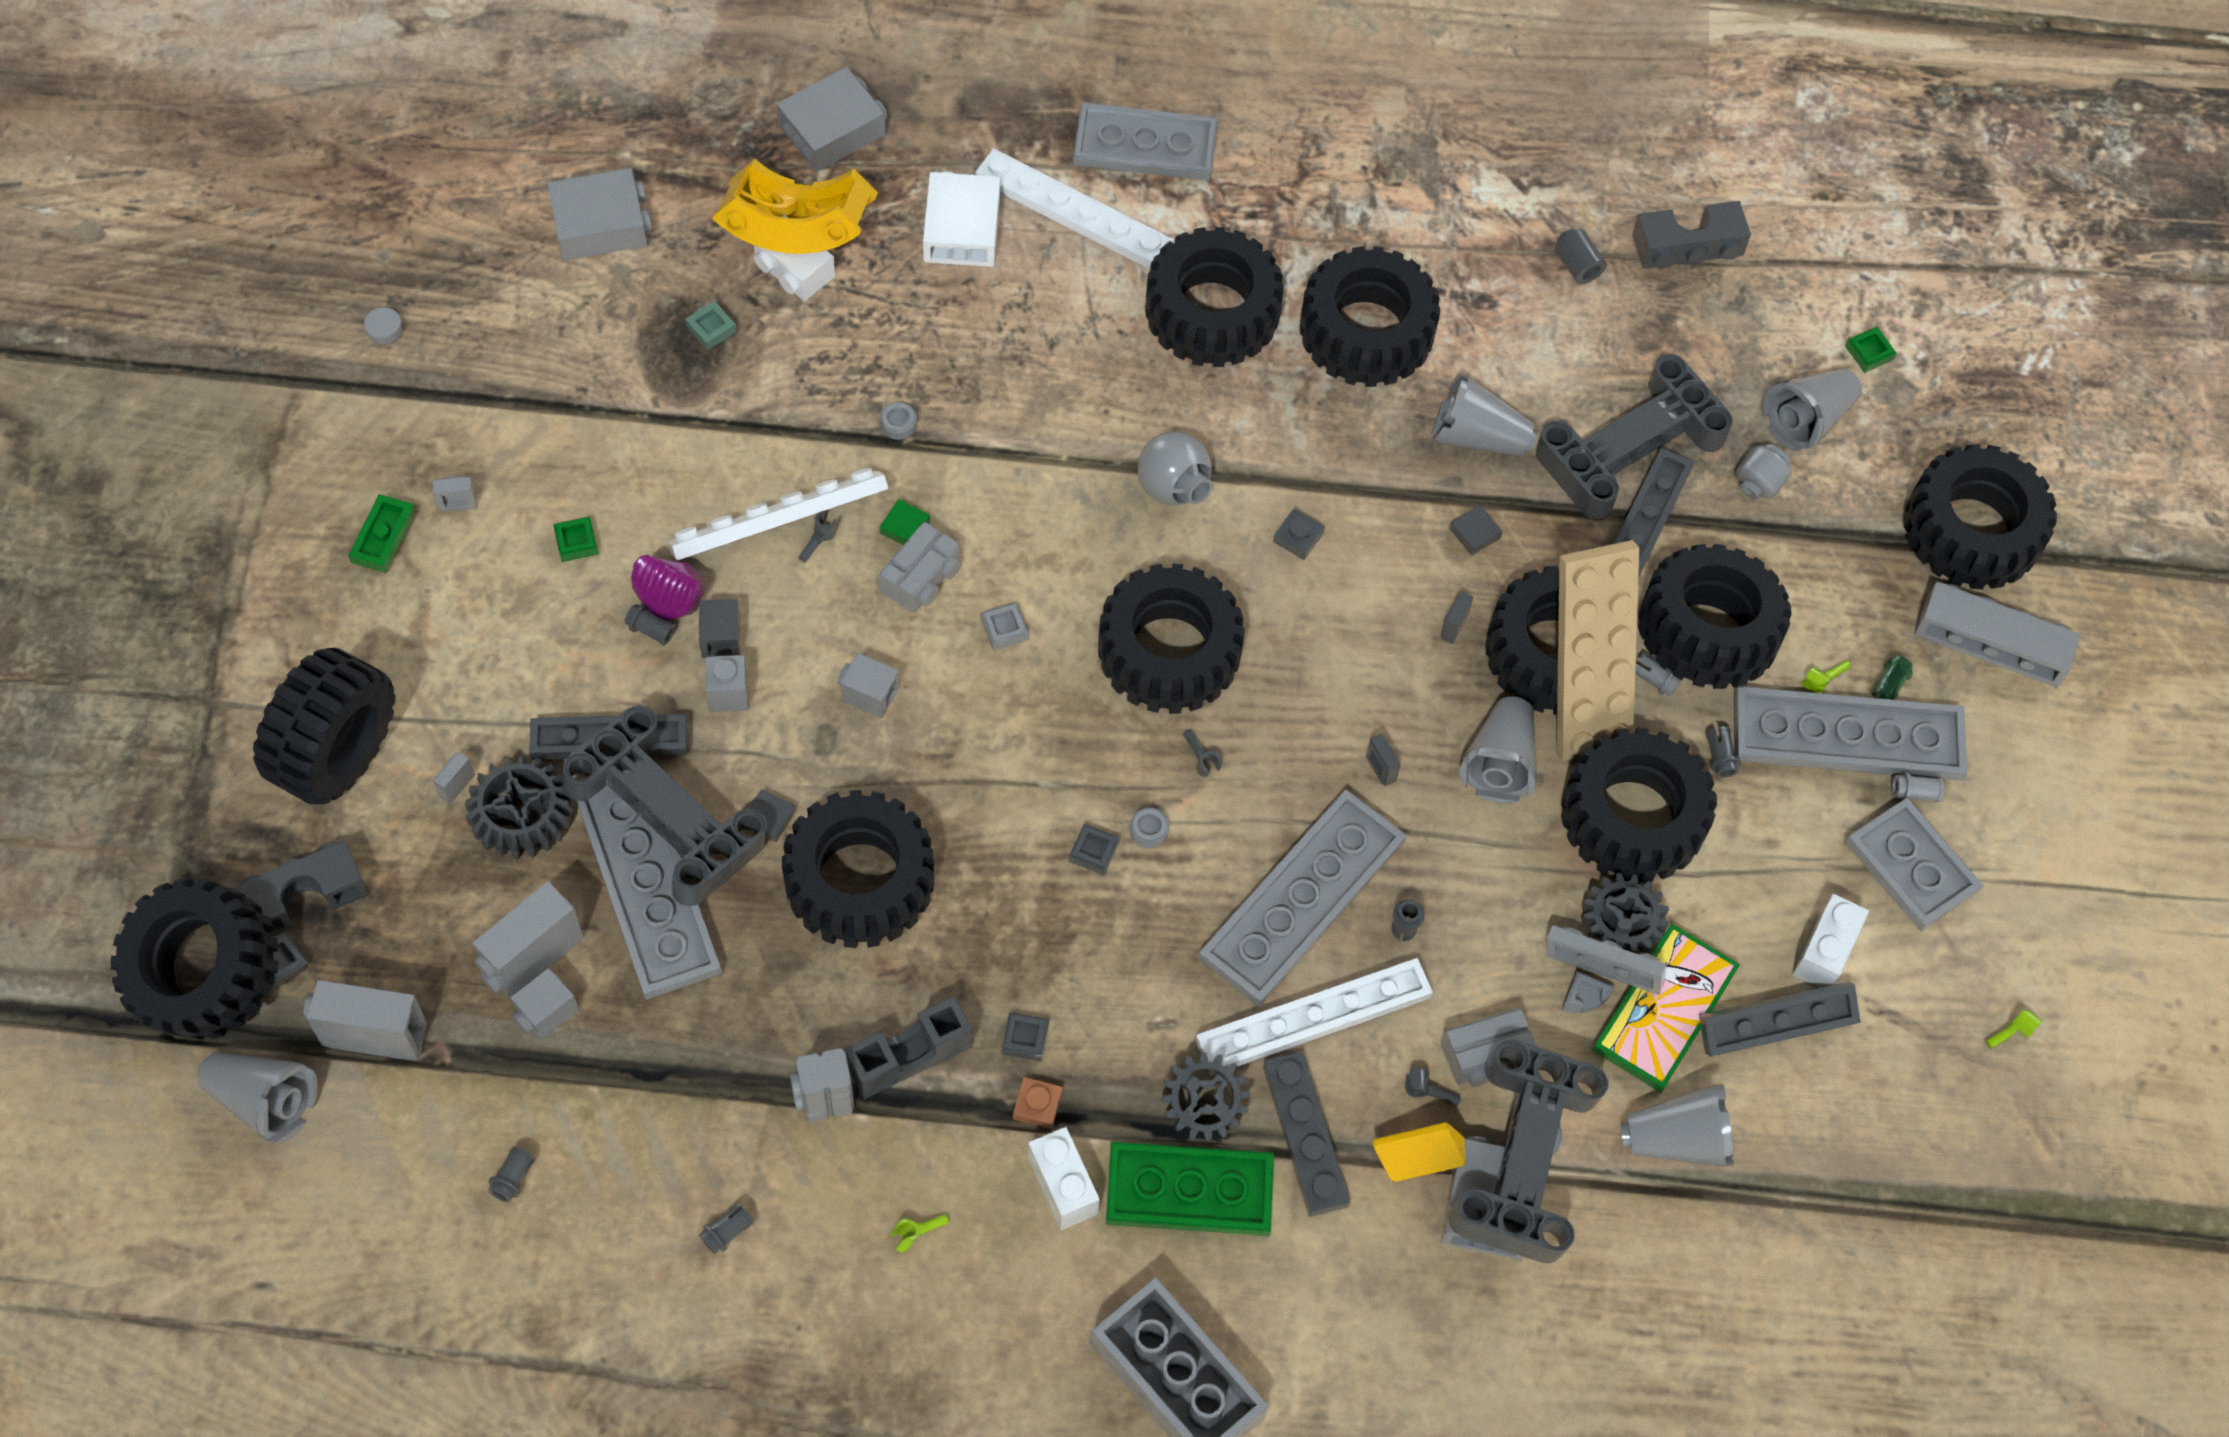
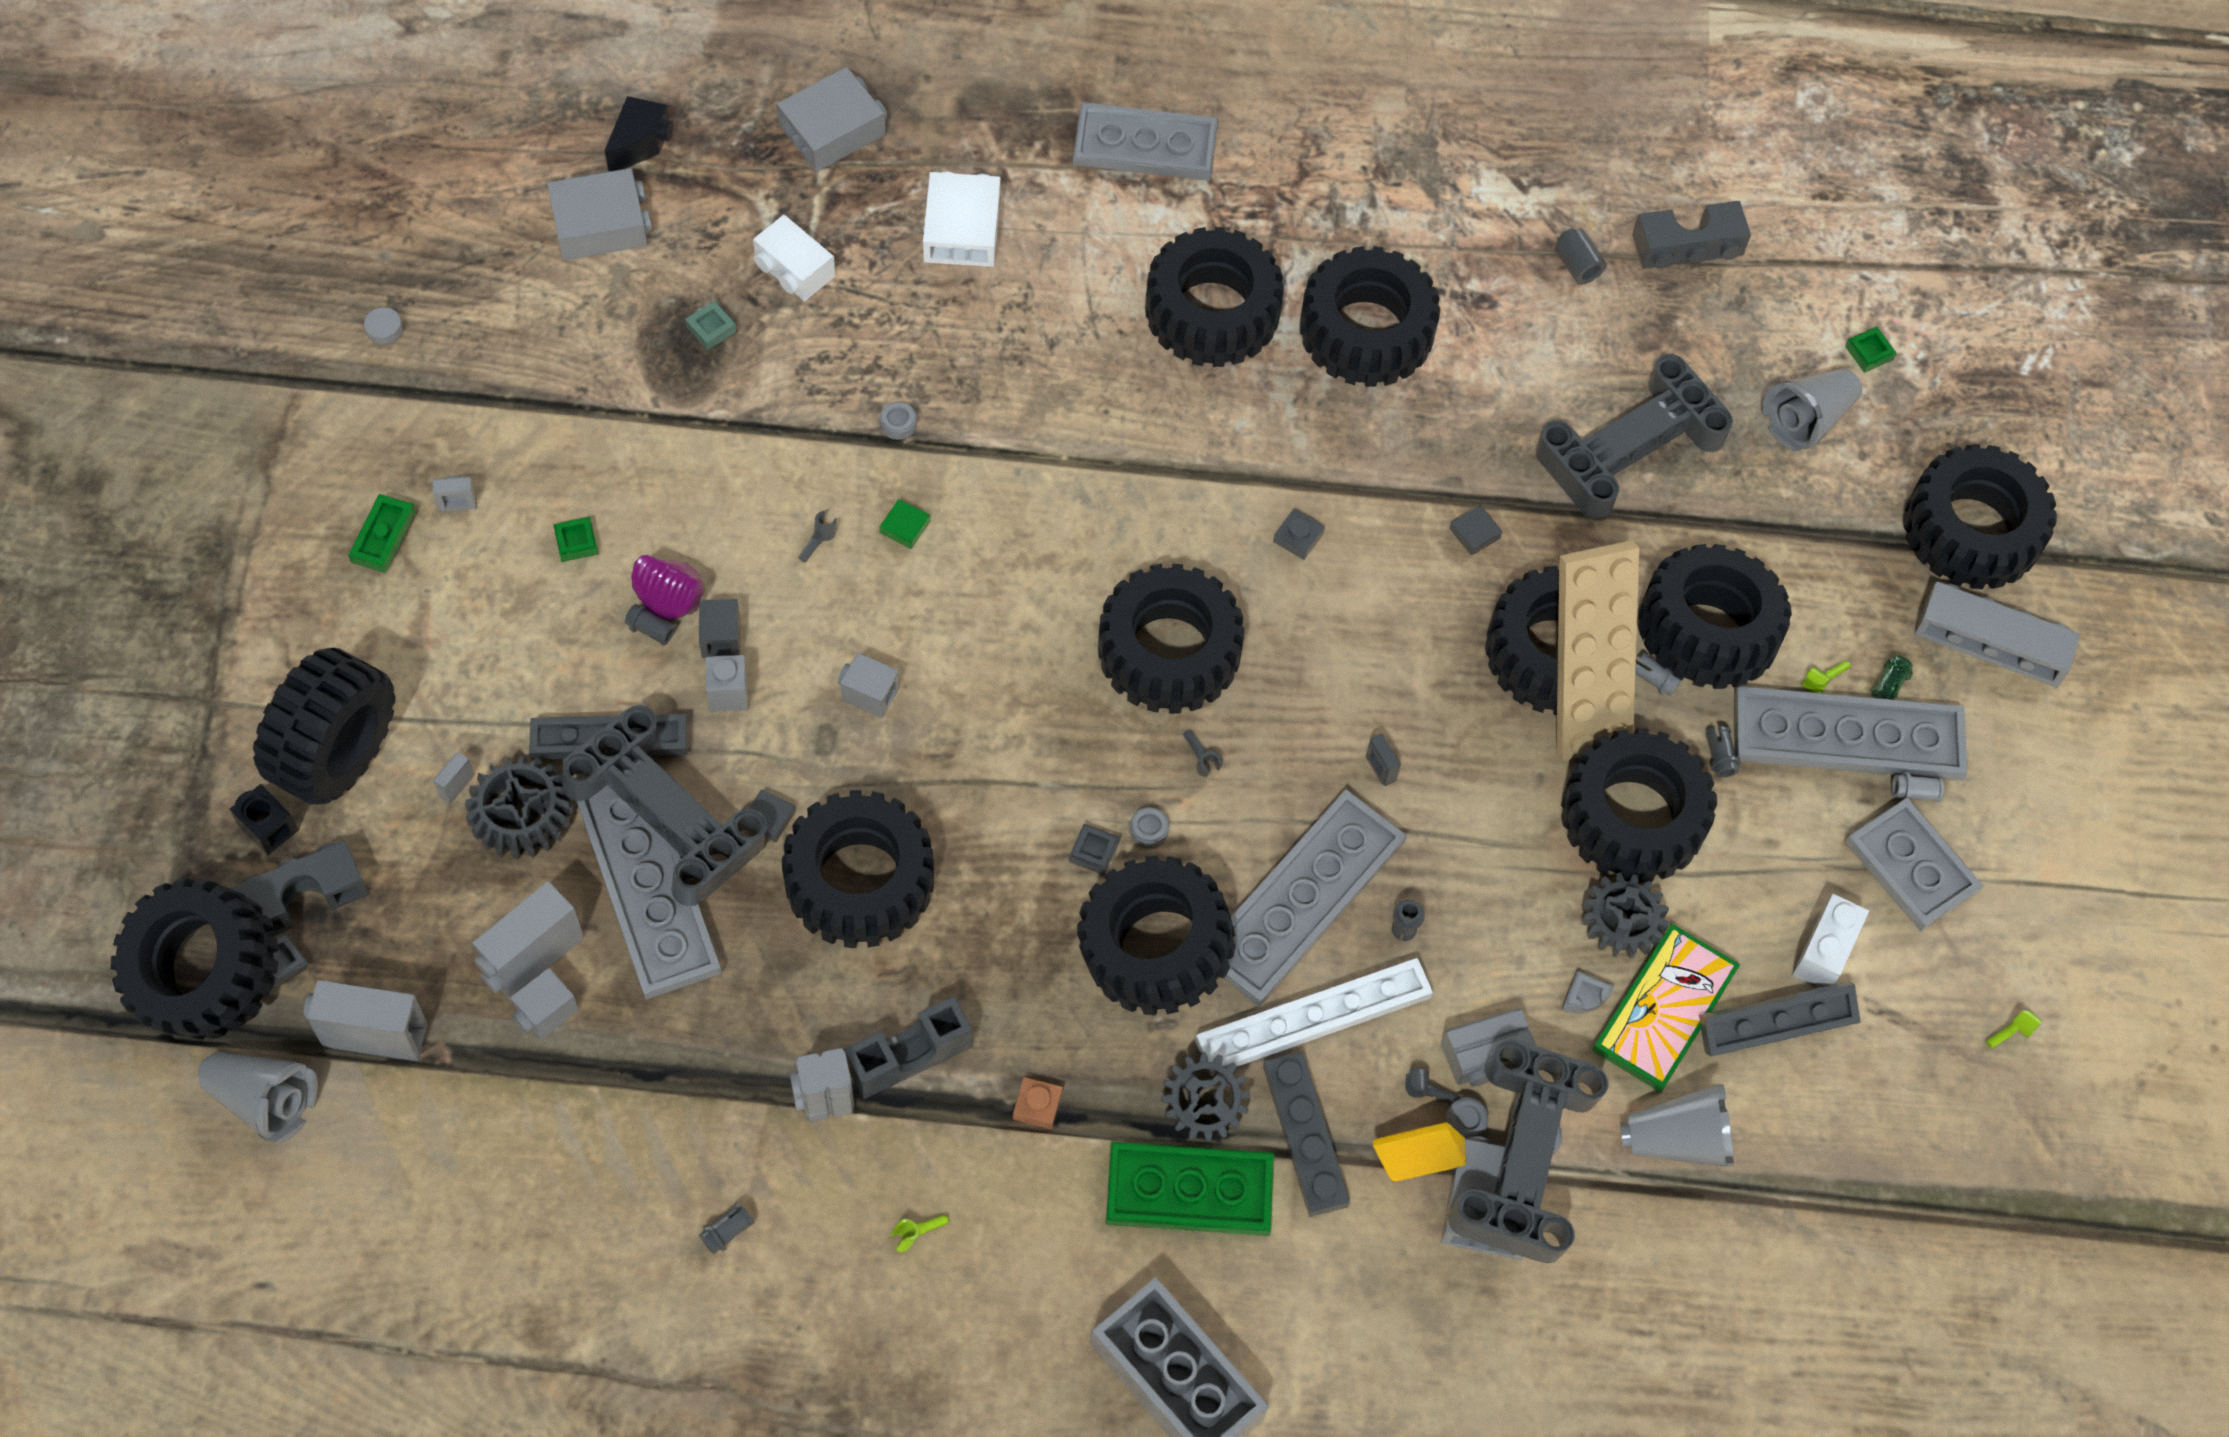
(269, 832): none -> black brick
(511, 1174): dark grey pin -> none
(637, 133): none -> black slope
(761, 517): white plate -> none
(817, 214): yellow fence -> none
(919, 568): light grey brick -> none
(1004, 626): light grey tile -> none
(1025, 1036): dark grey tile -> none
(1063, 1178): white brick -> none
(1074, 209): white plate -> none
(1146, 890): none -> black tyre
(1175, 469): light grey brick -> none
(1456, 617): dark grey tile -> none
(1467, 1117): none -> light grey tile
(1481, 421): light grey cone -> none
(1503, 754): light grey cone -> none
(1606, 959): light grey plate -> none
(1655, 502): dark grey plate -> none
(1763, 471): light grey head -> none

